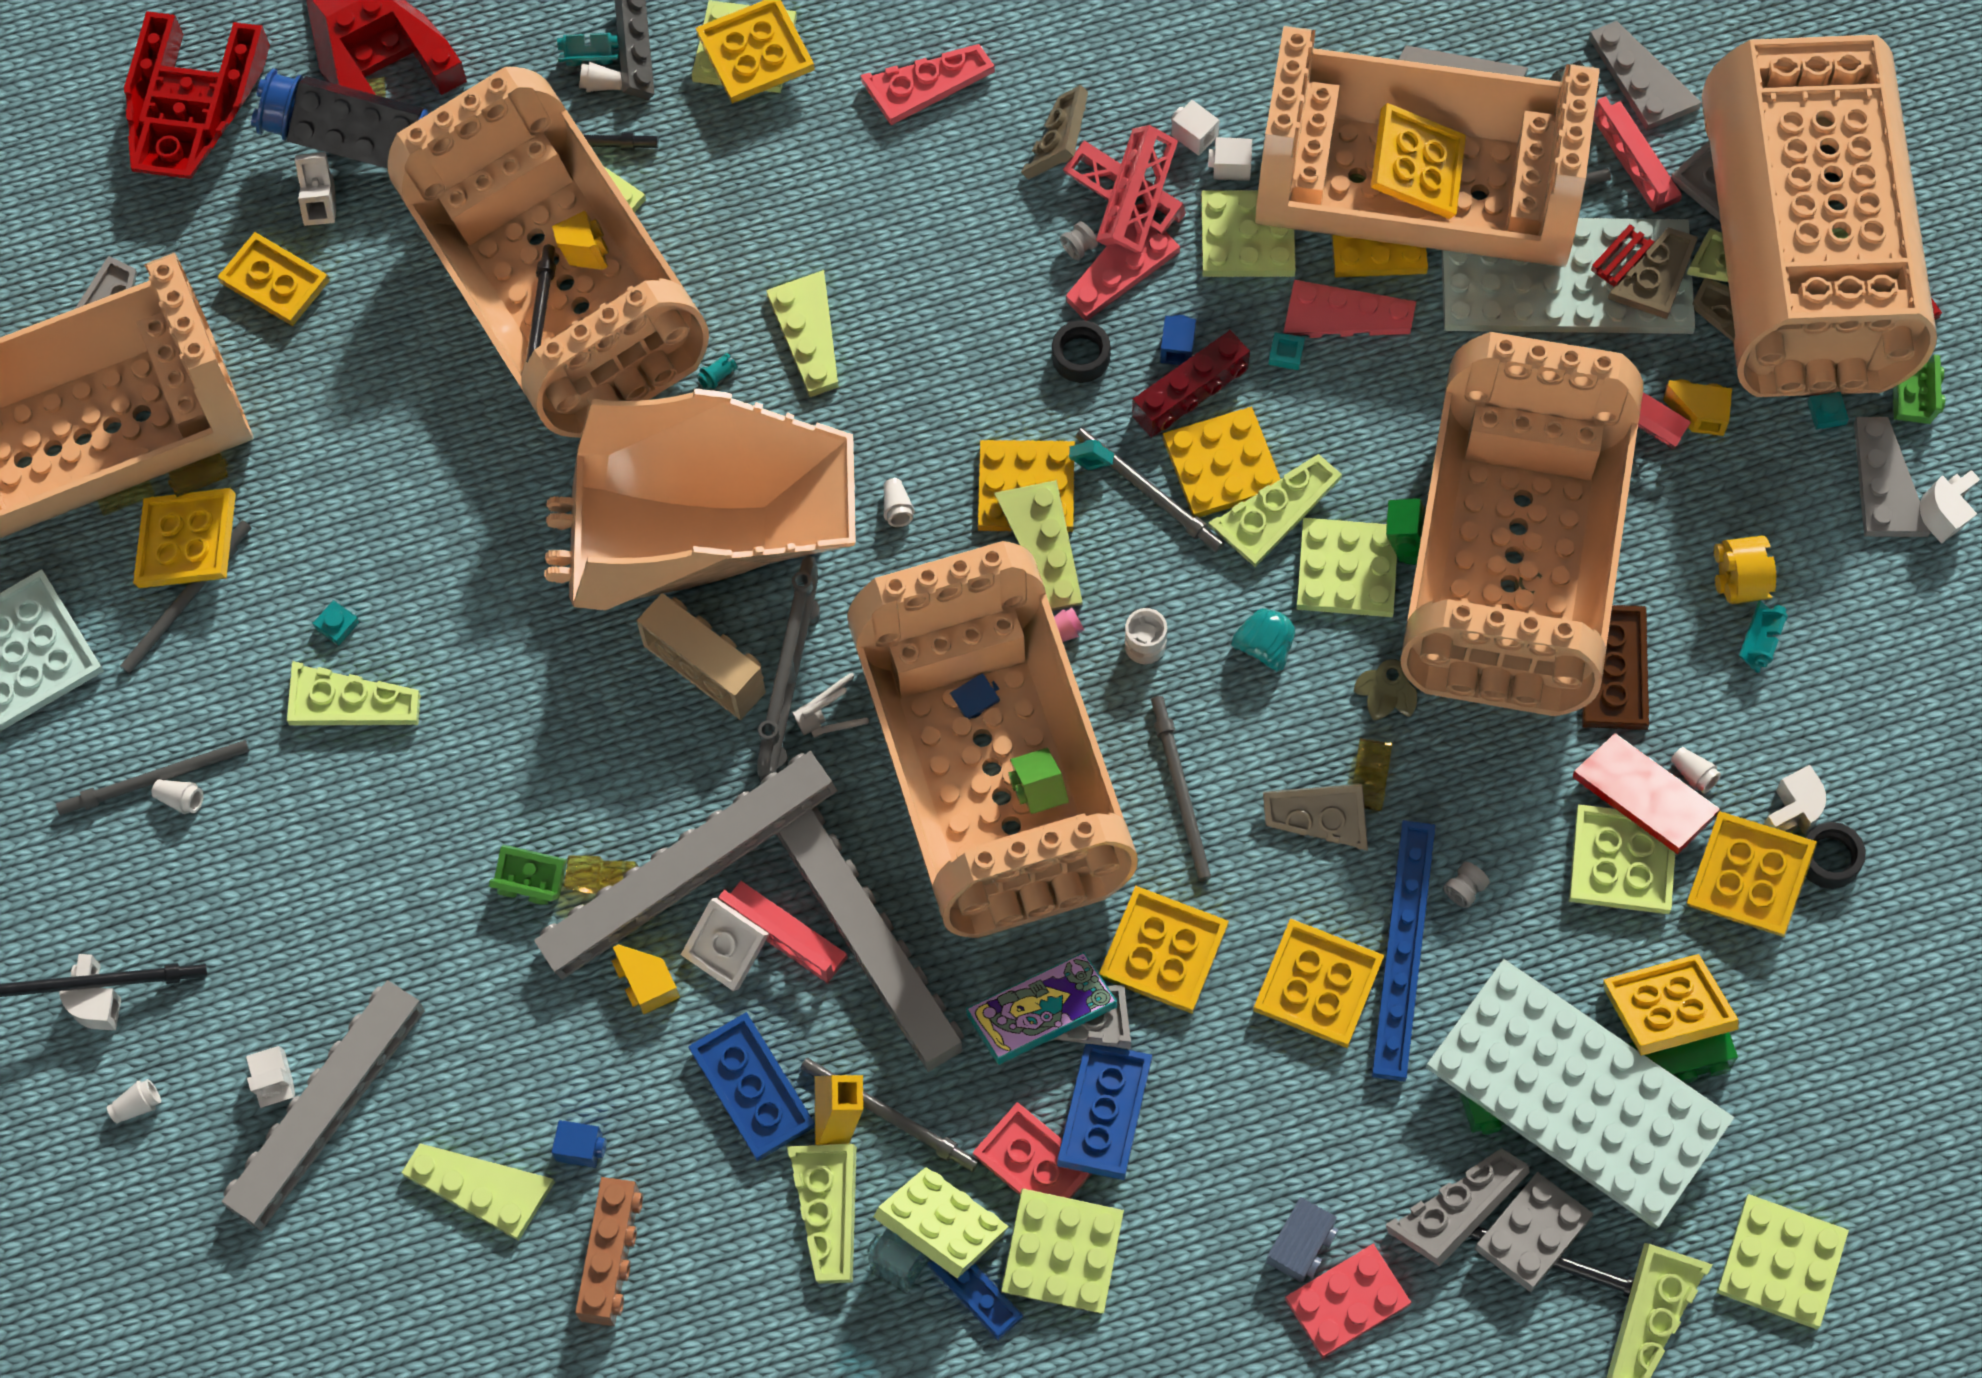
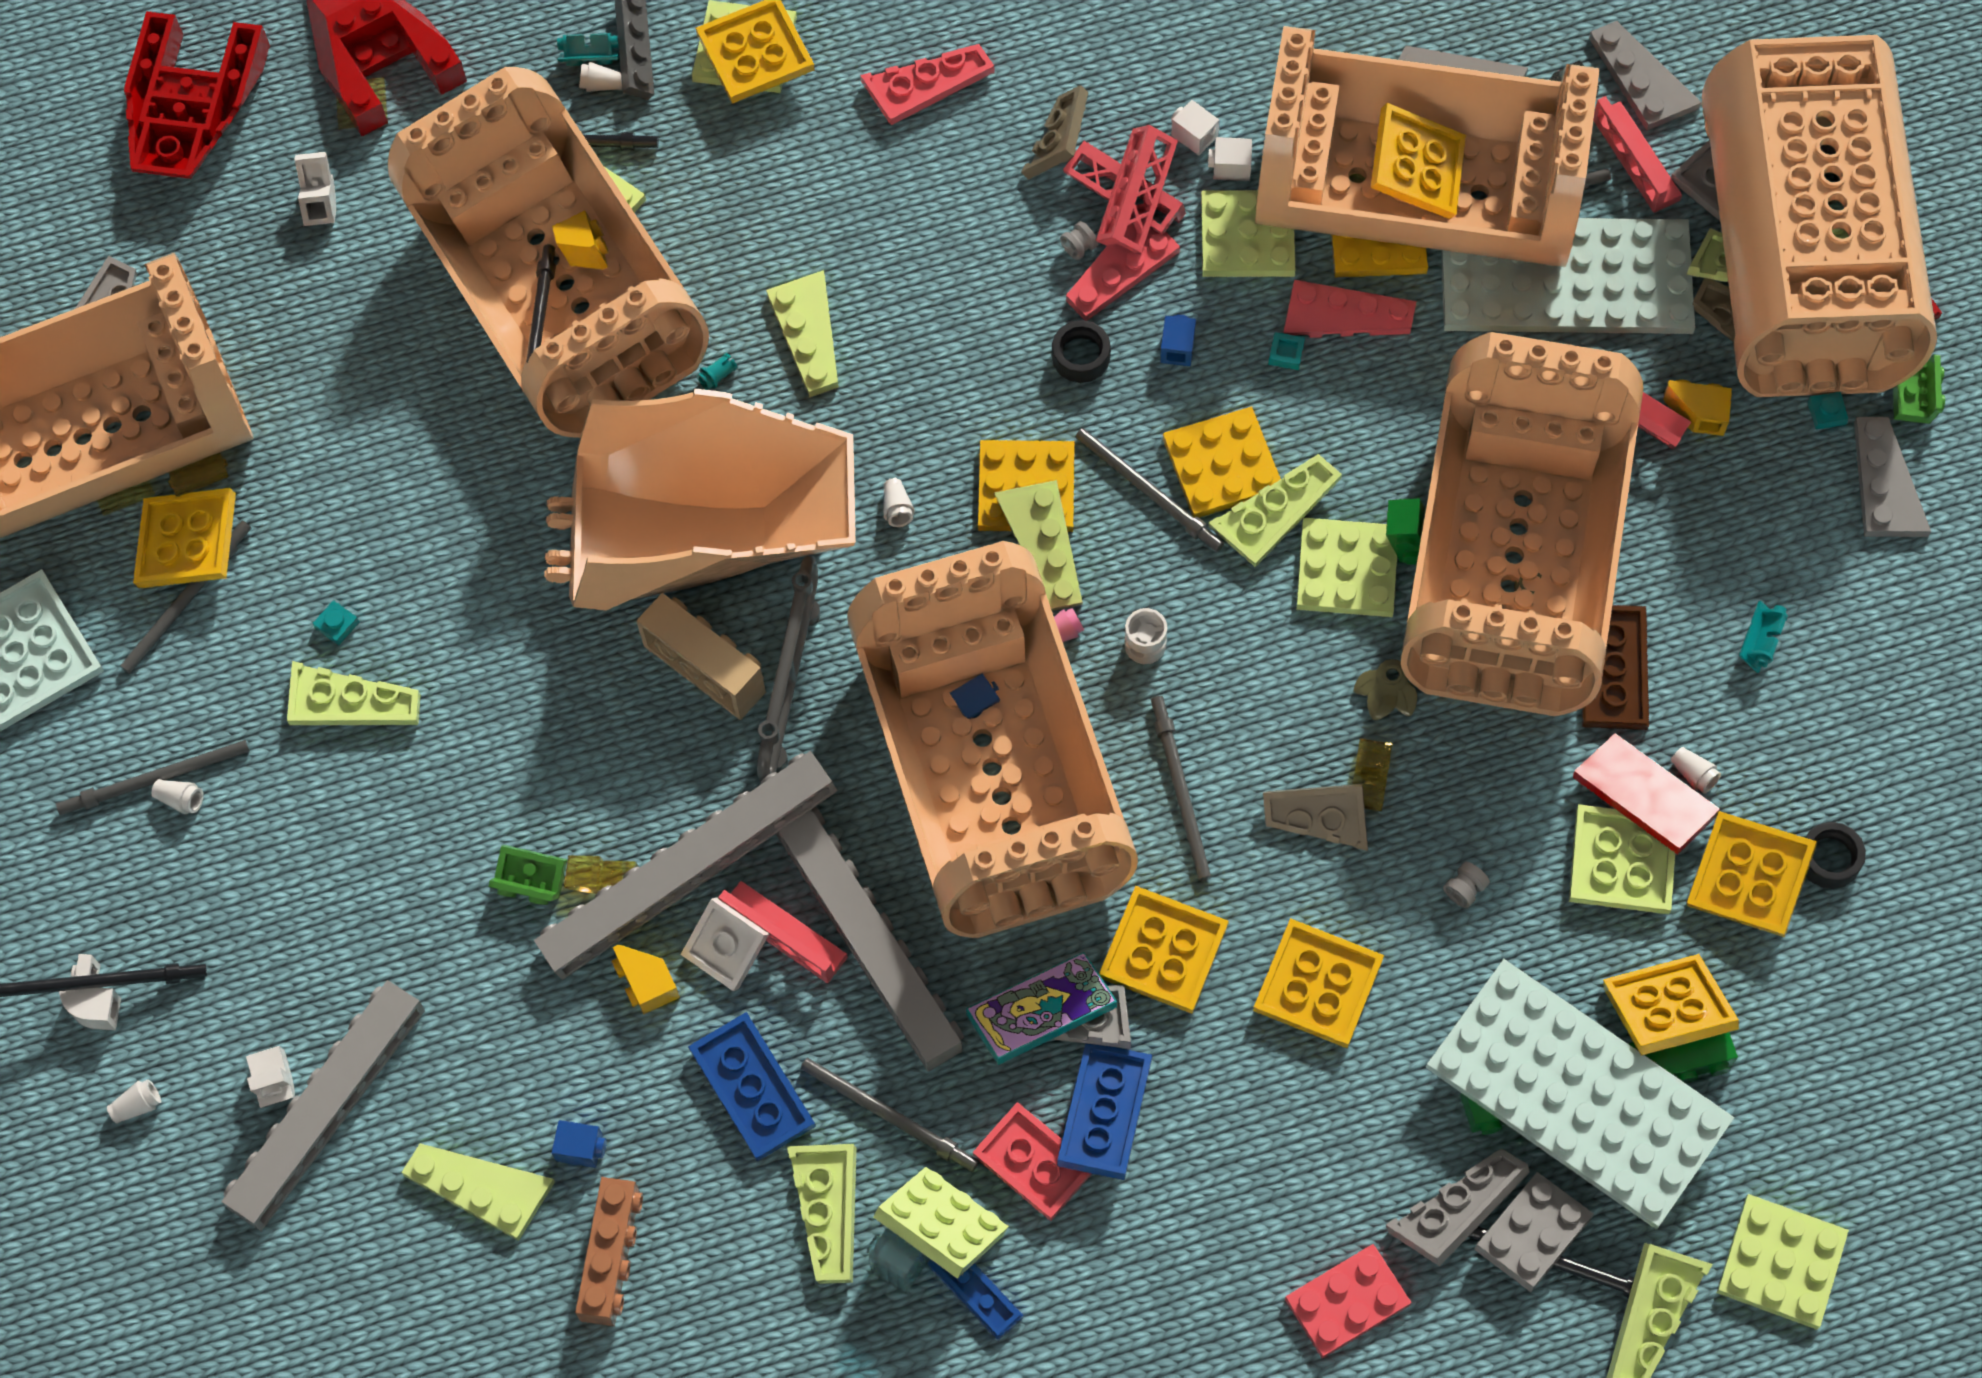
(273, 278): yellow plate -> none
(331, 117): black brick -> none
(810, 715): white plant -> none
(837, 1108): yellow slope -> none
(1038, 781): bright green brick -> none
(1062, 1251): yellowish green plate -> none
(1091, 455): teal plate -> none
(1190, 383): dark red brick -> none
(1266, 637): teal hair -> none
(1302, 1239): sand blue brick -> none
(1403, 951): blue plate -> none
(1637, 238): red tile -> none
(1658, 275): dark tan wing -> none
(1745, 569): yellow brick -> none
(1804, 802): white brick -> none
(1944, 507): white brick -> none

